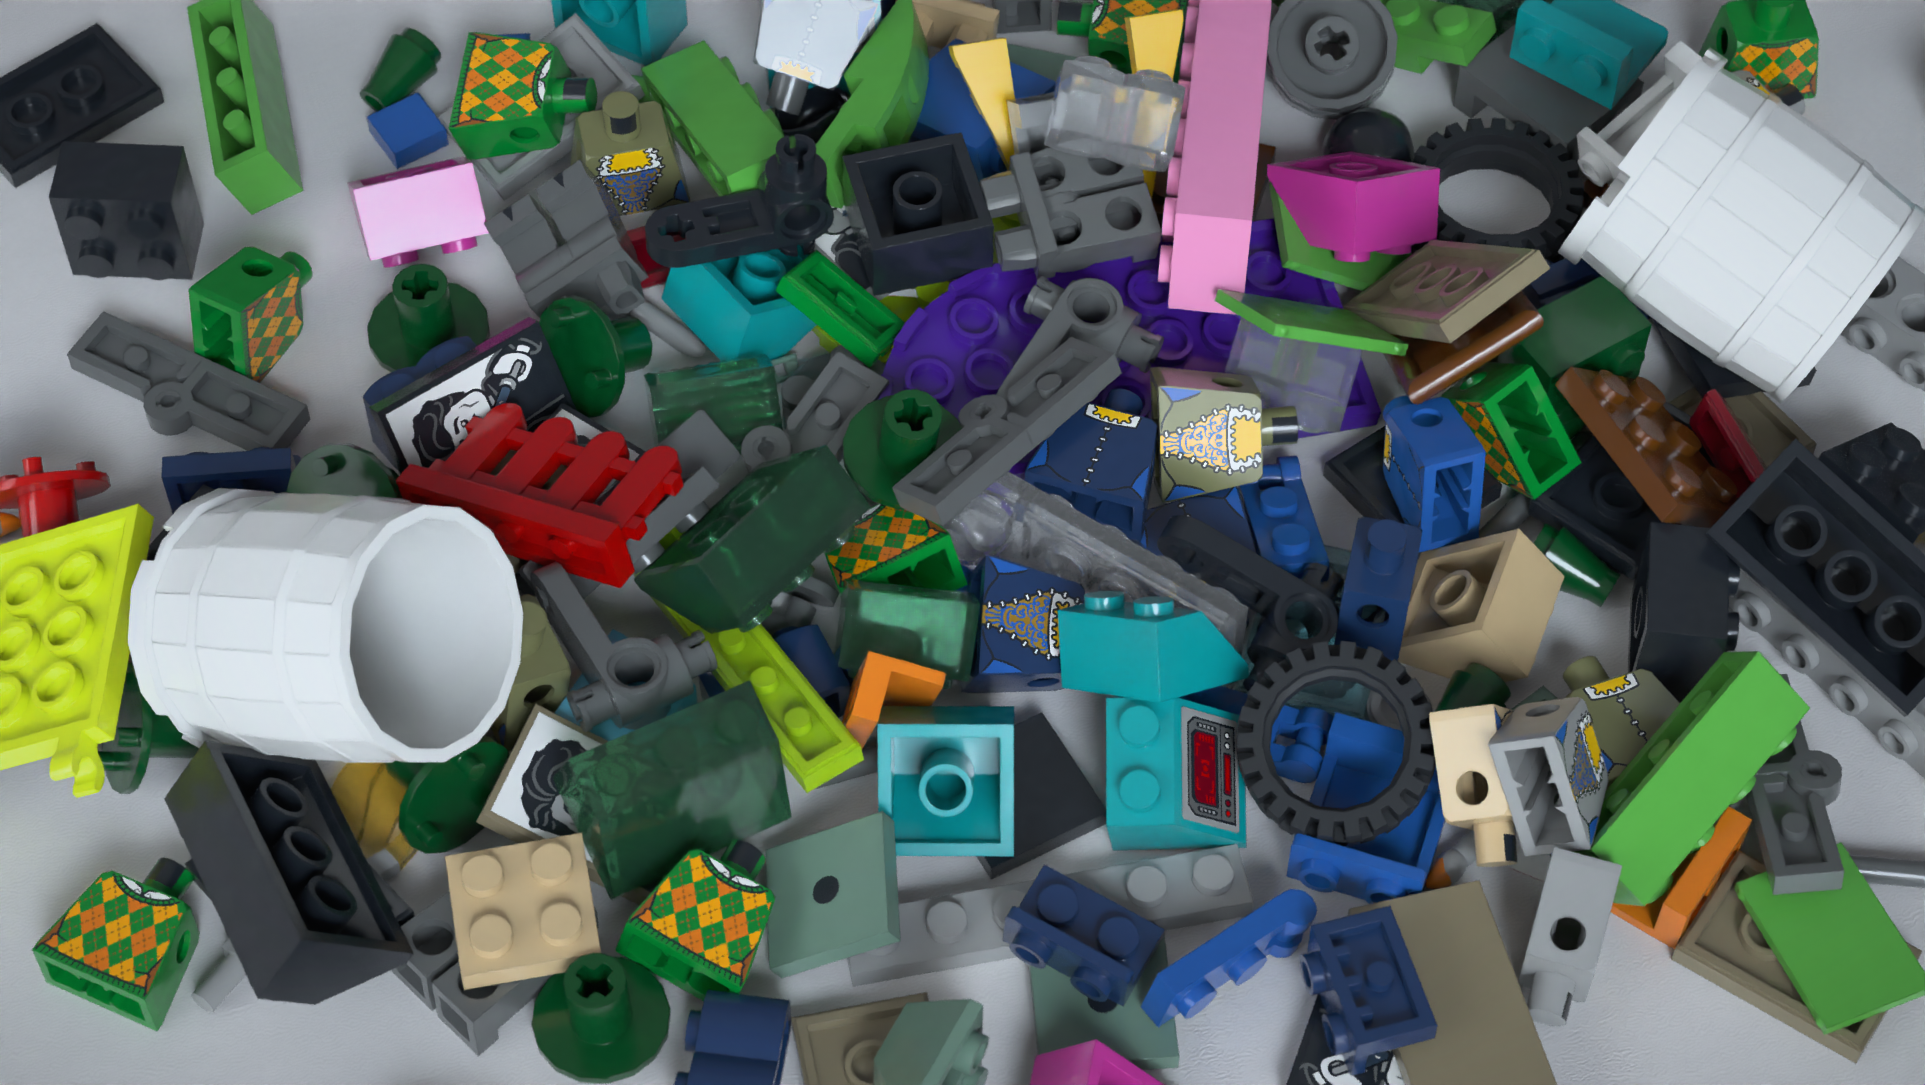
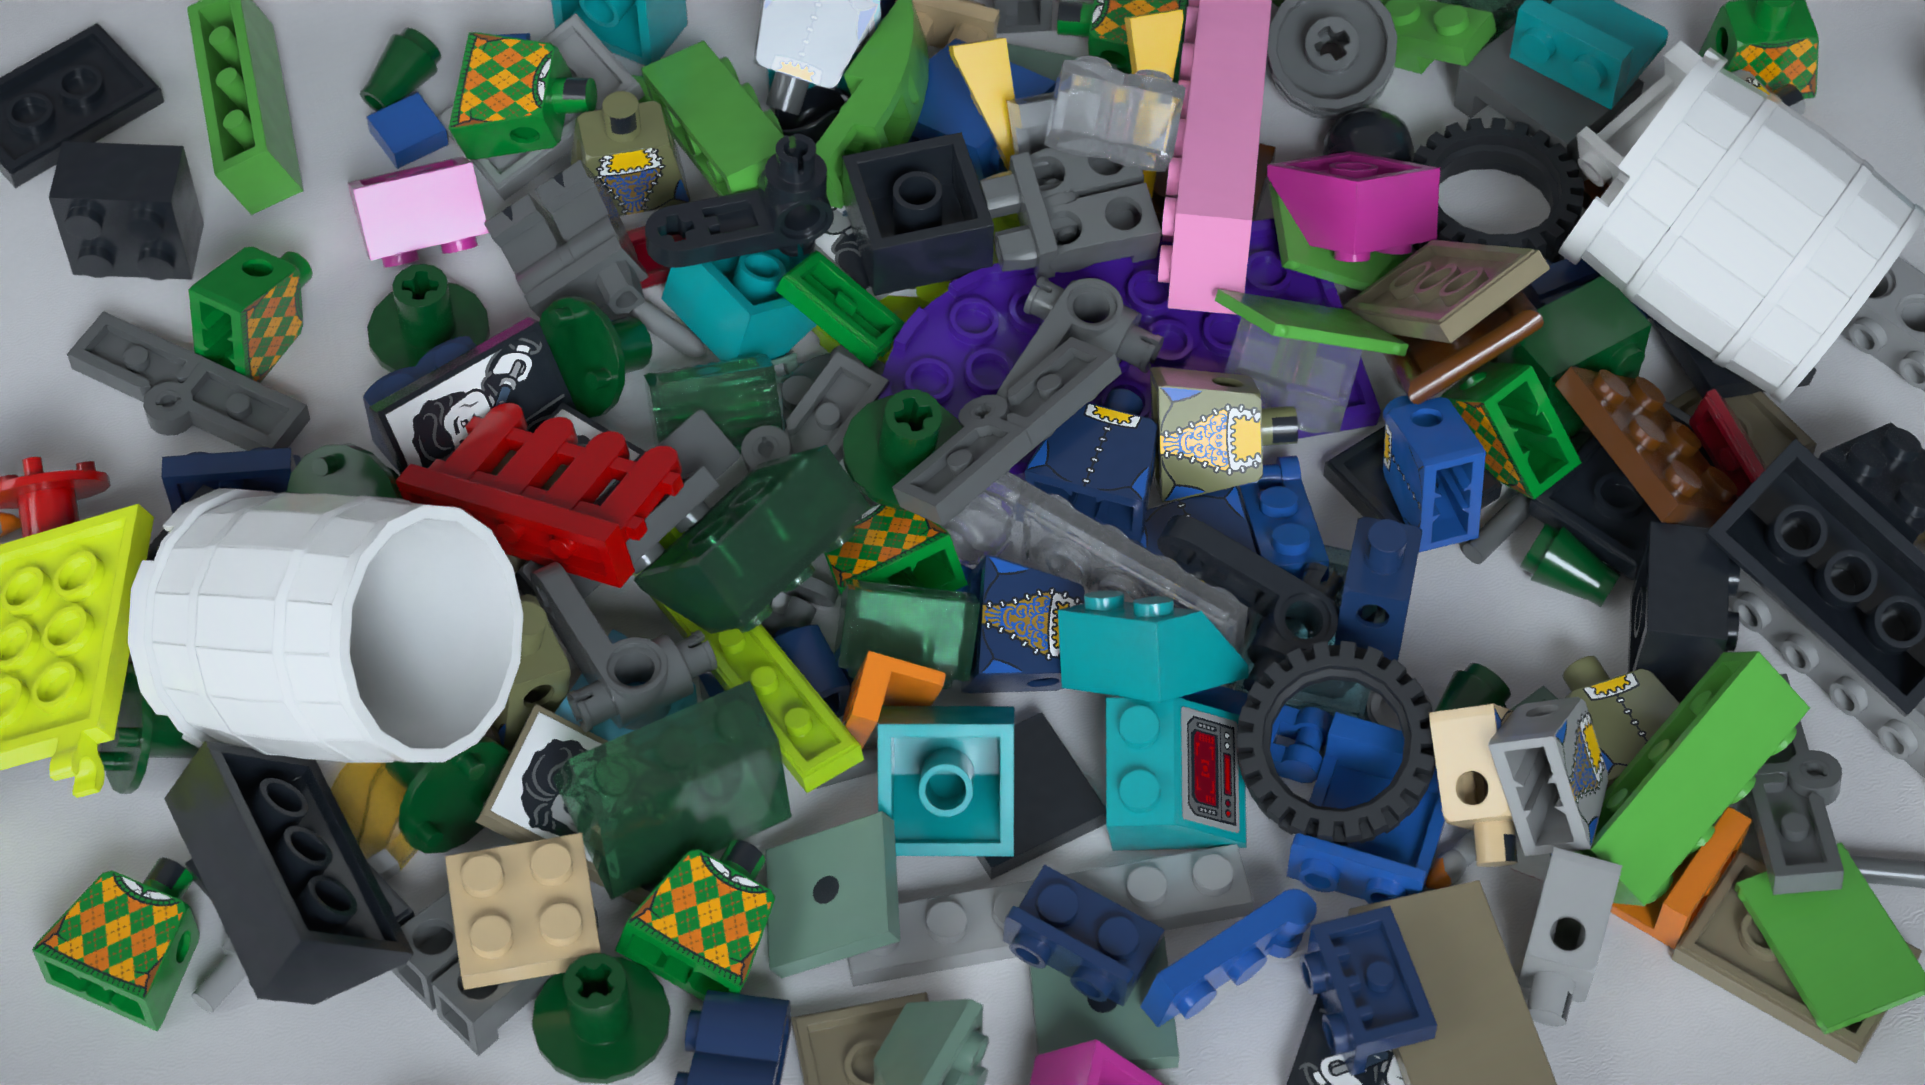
(1480, 606): tan slope -> none

